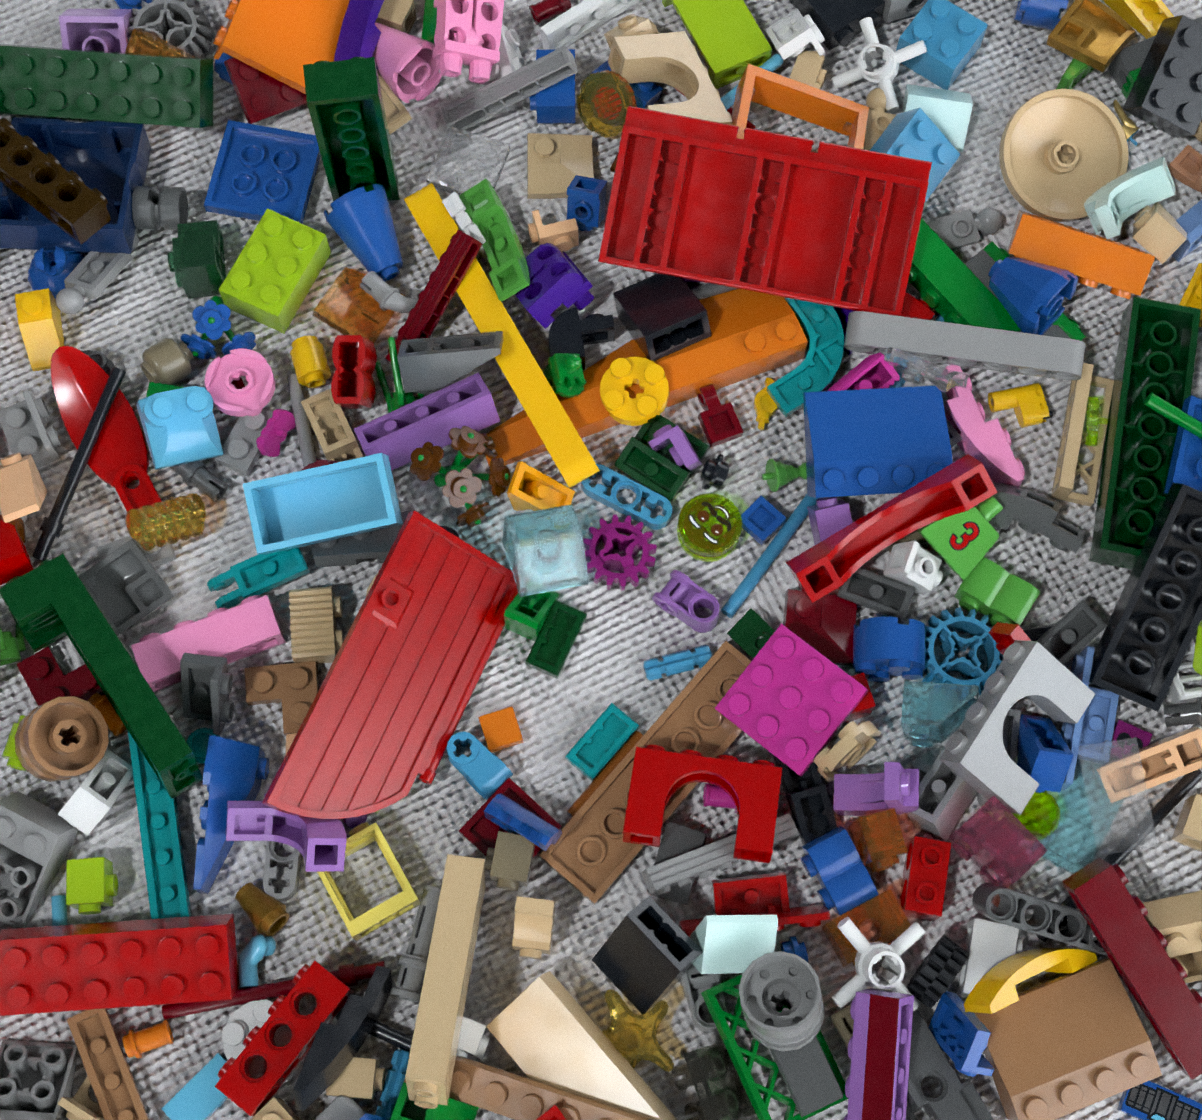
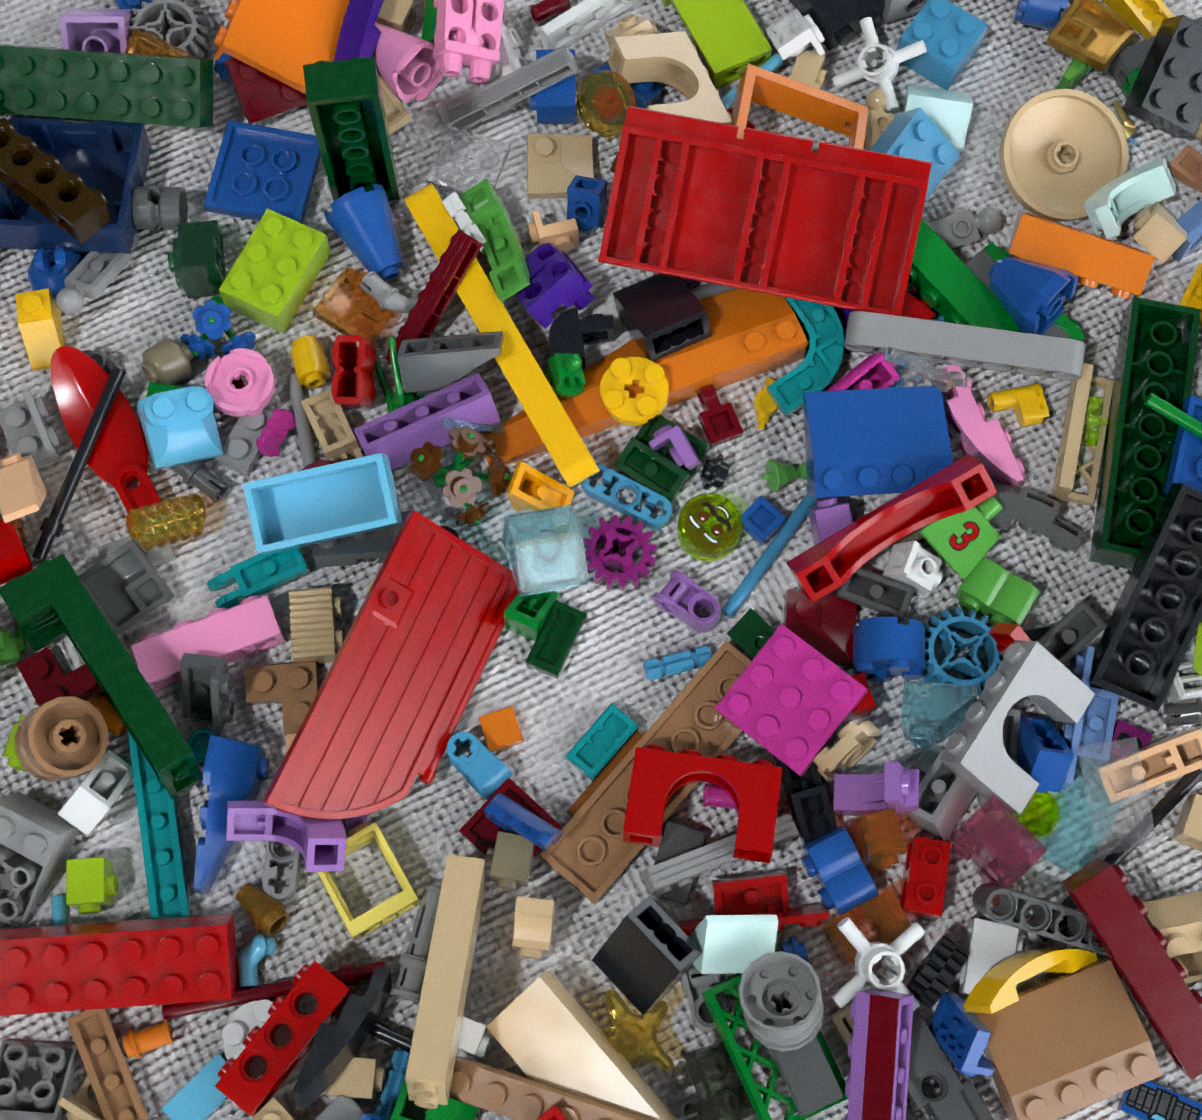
(497, 428): none -> clear light blue hinge

